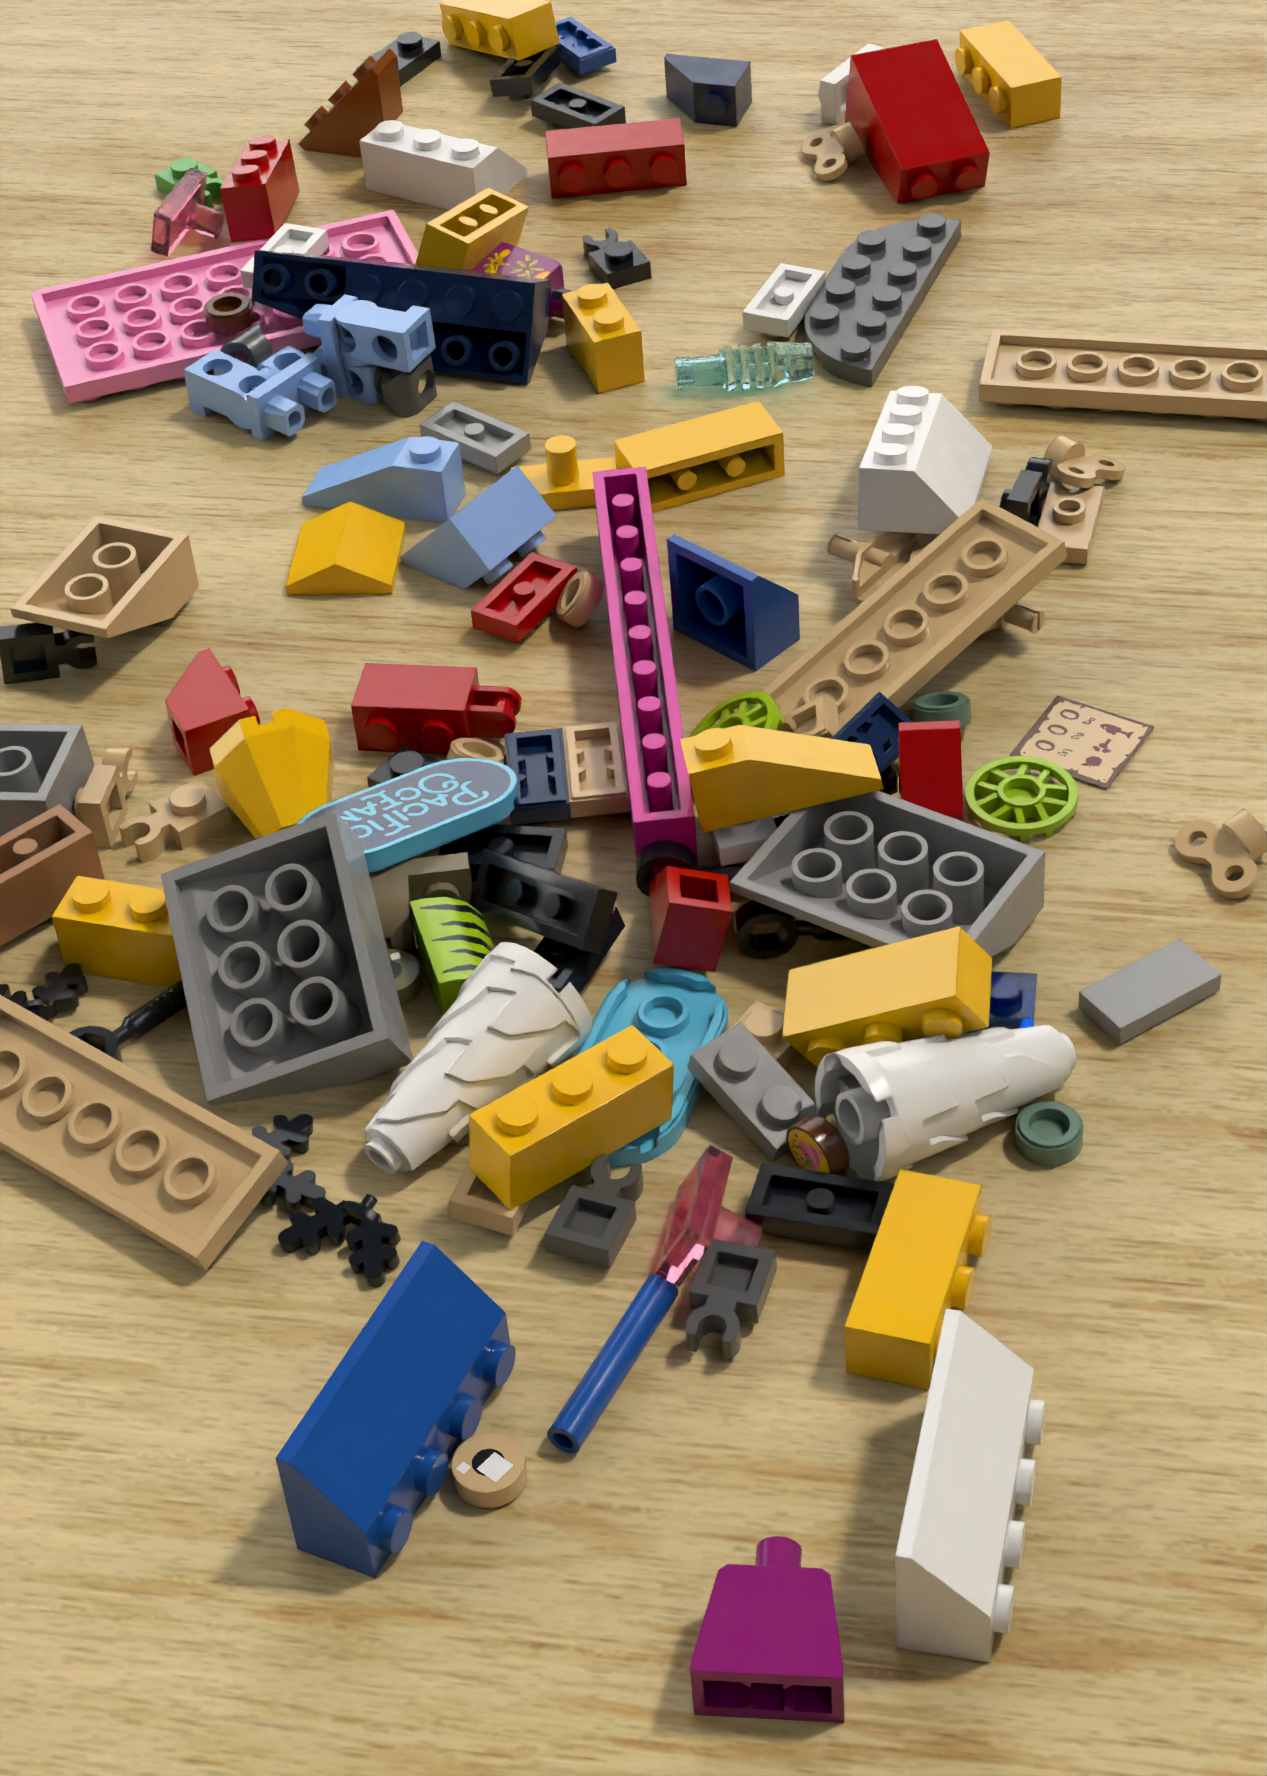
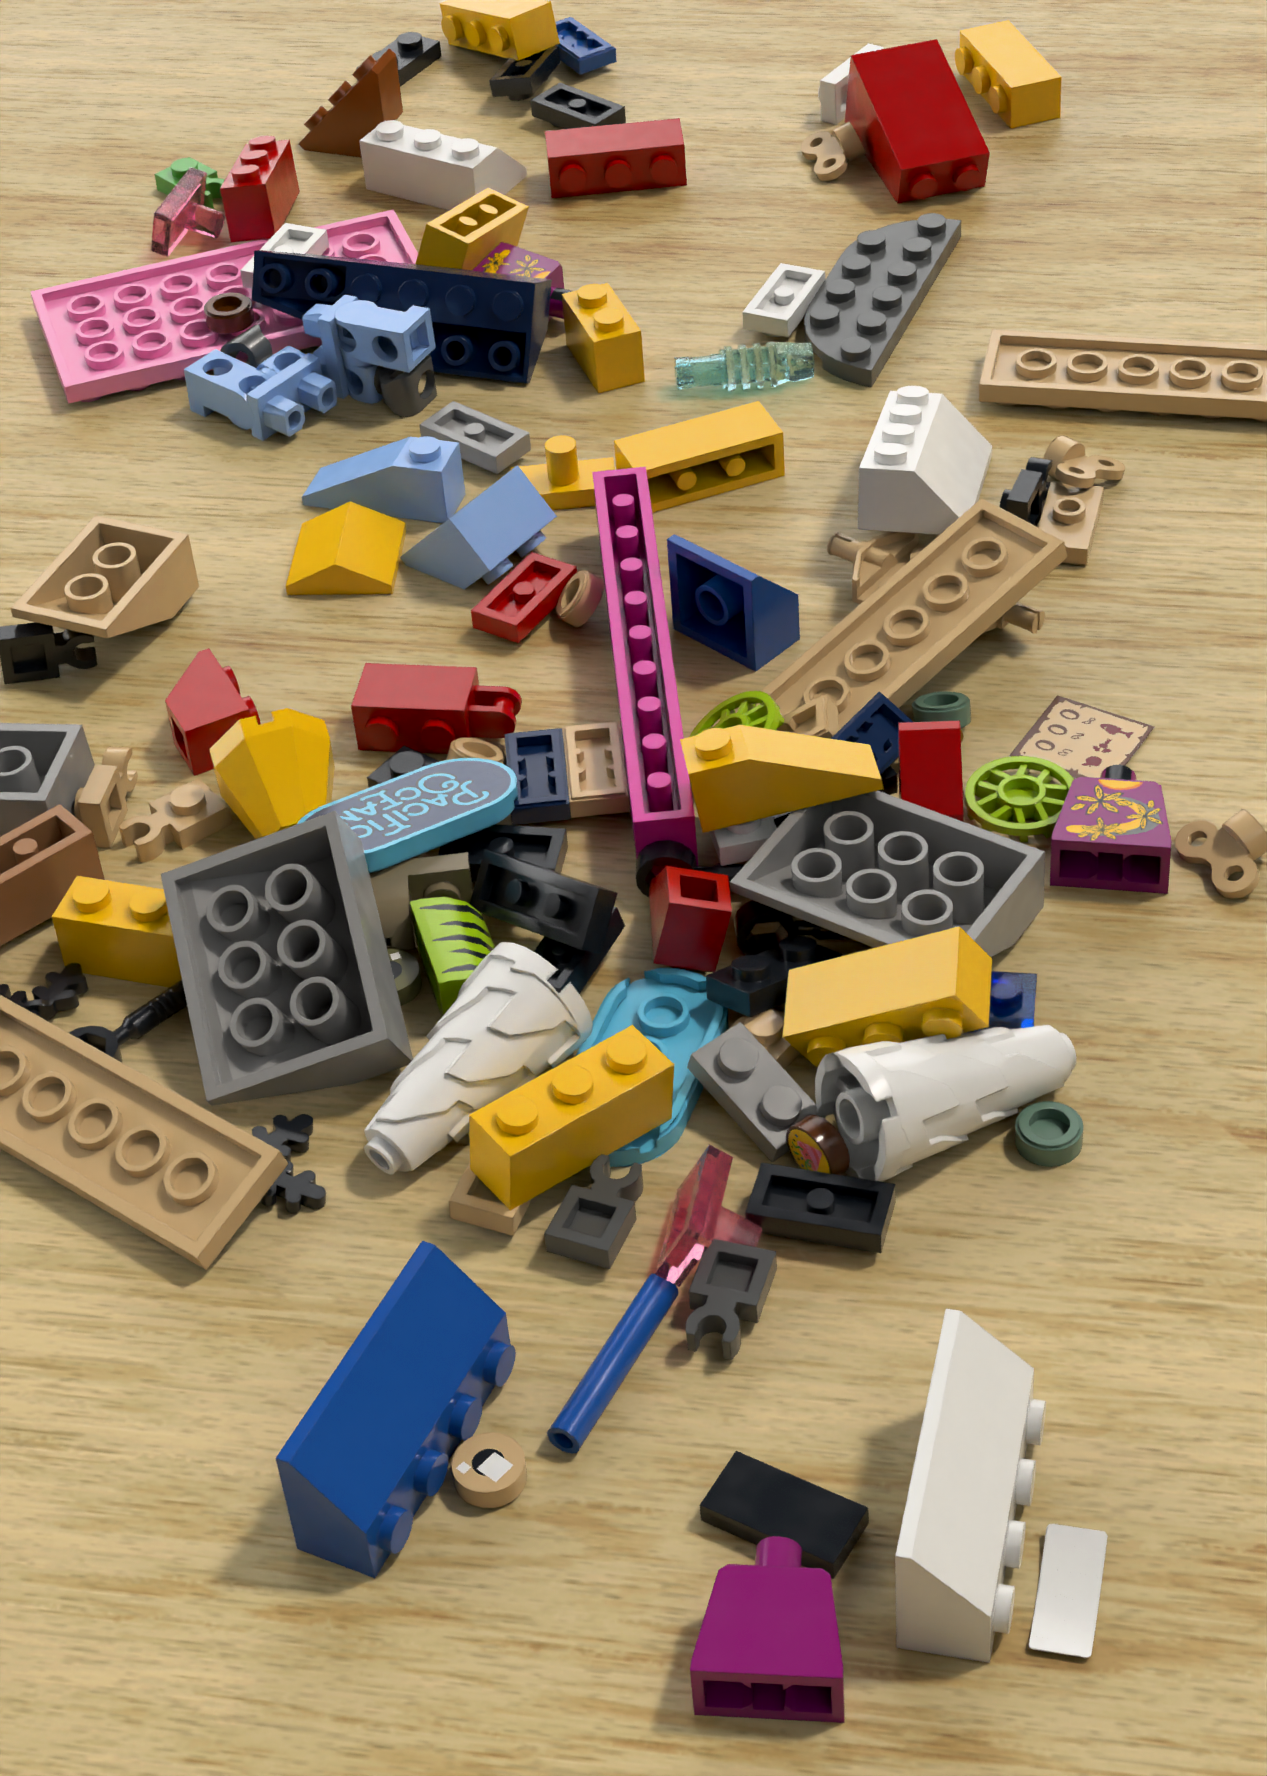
(365, 1241): black animal -> none
(615, 260): black plate -> none
(709, 88): slope -> none
(760, 980): none -> black plate
(767, 1502): none -> black tile
(914, 1276): yellow brick -> none
(1068, 1591): none -> white sticker
(1112, 835): none -> magenta torso
(1149, 991): light grey tile -> none

